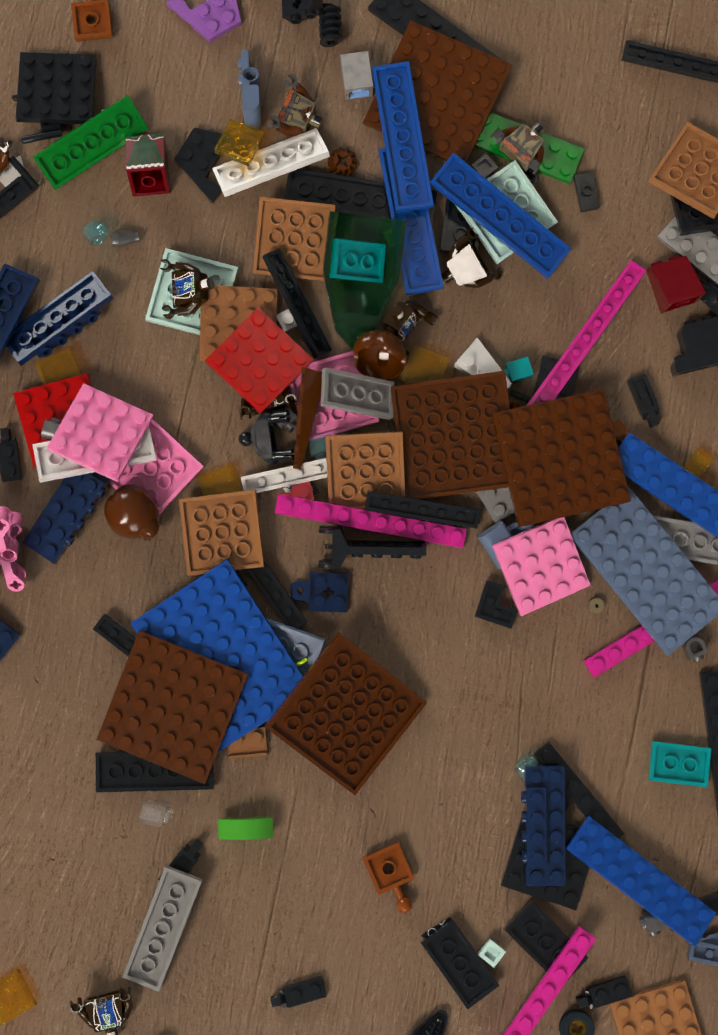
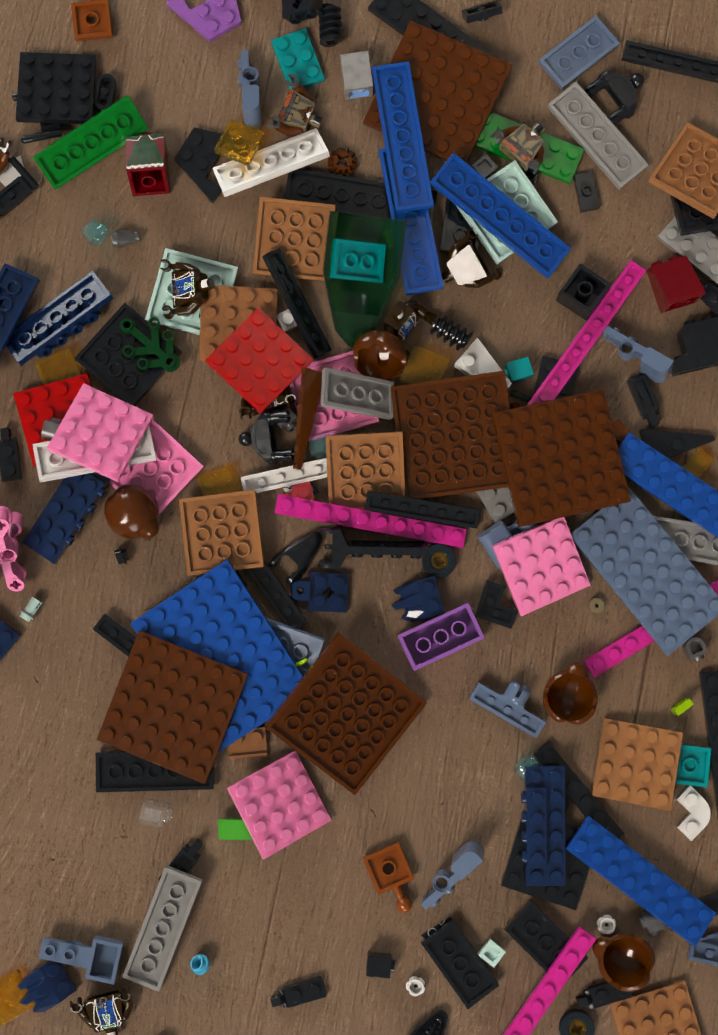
(30, 609): none -> light aqua pin
(46, 986): none -> dark blue plate
(100, 959): none -> sand blue plate
(105, 94): none -> black plate
(107, 363): none -> black plate
(121, 555): none -> black plate
(152, 347): none -> dark green plant
(200, 964): none -> medium azure plate
(279, 804): none -> bright pink plate
(298, 57): none -> teal plate
(301, 552): none -> black animal
(379, 965): none -> black brick
(410, 986): none -> white plate
(419, 599): none -> dark blue plate
(440, 636): none -> medium lavender brick
(448, 557): none -> black bush
(450, 332): none -> black piece
(462, 864): none -> sand blue plate
(482, 12): none -> black plate
(509, 706): none -> sand blue plate
(571, 695): none -> reddish brown piece
(578, 52): none -> sand blue plate
(583, 292): none -> black brick
(597, 136): none -> light grey plate
(606, 929): none -> white plate
(620, 90): none -> black connector
(624, 961): none -> reddish brown piece
(637, 764): none -> medium nougat plate
(652, 363): none -> sand blue plate
(673, 443): none -> black wing
(681, 706): none -> lime tile
(698, 813): none -> white plate

